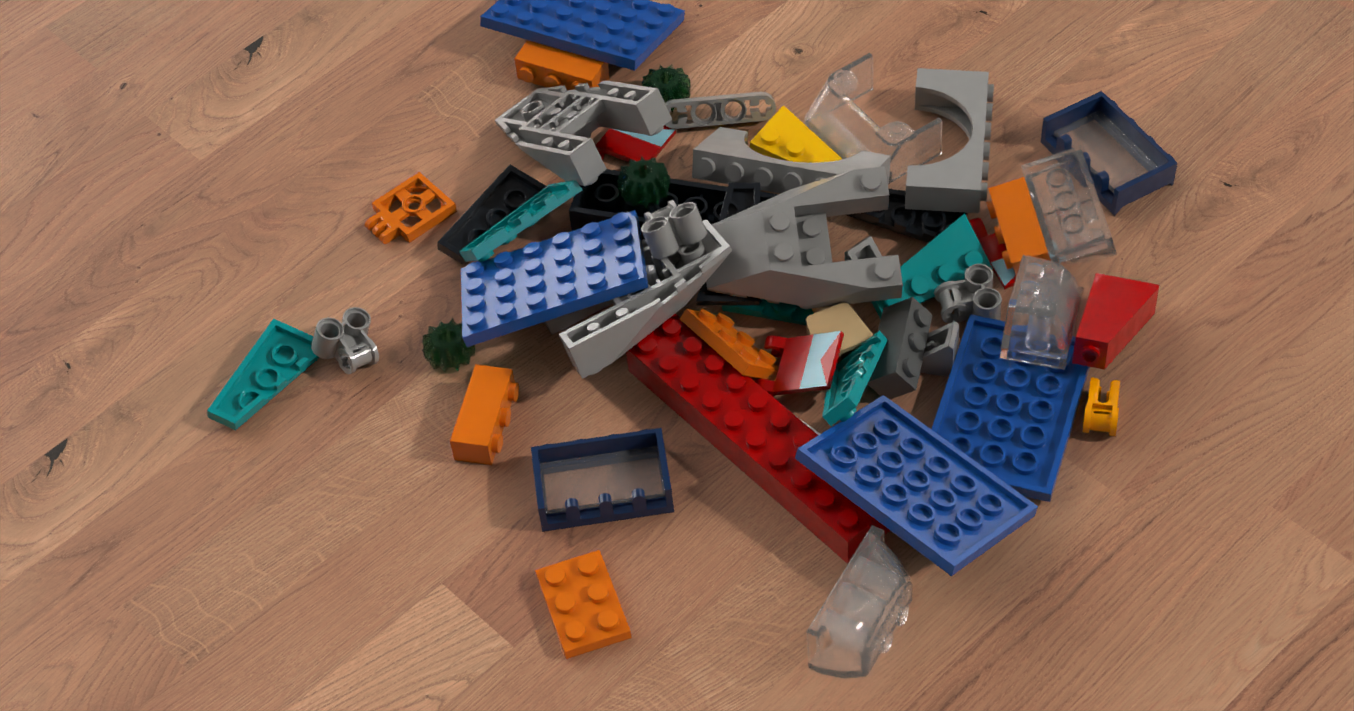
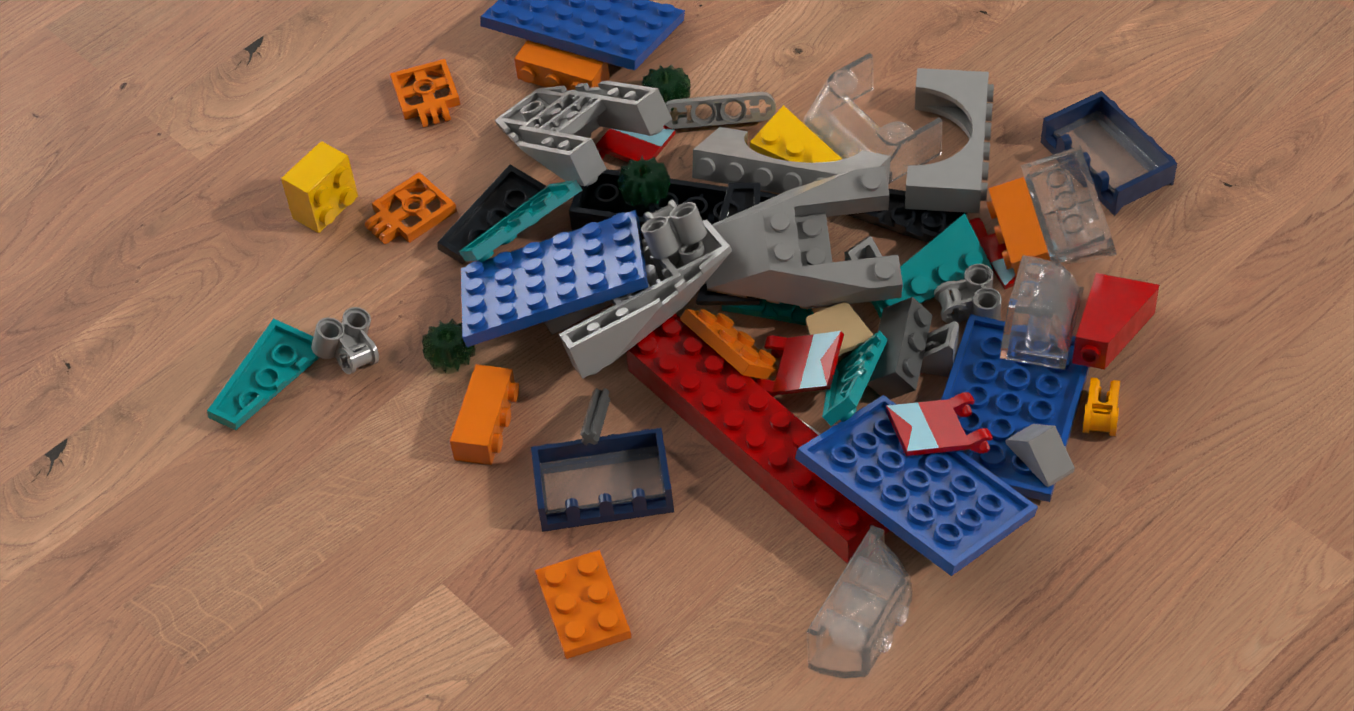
(319, 187): none -> yellow brick
(430, 107): none -> orange piece
(595, 416): none -> dark grey axle
(935, 426): none -> red flag
(1042, 452): none -> light grey slope

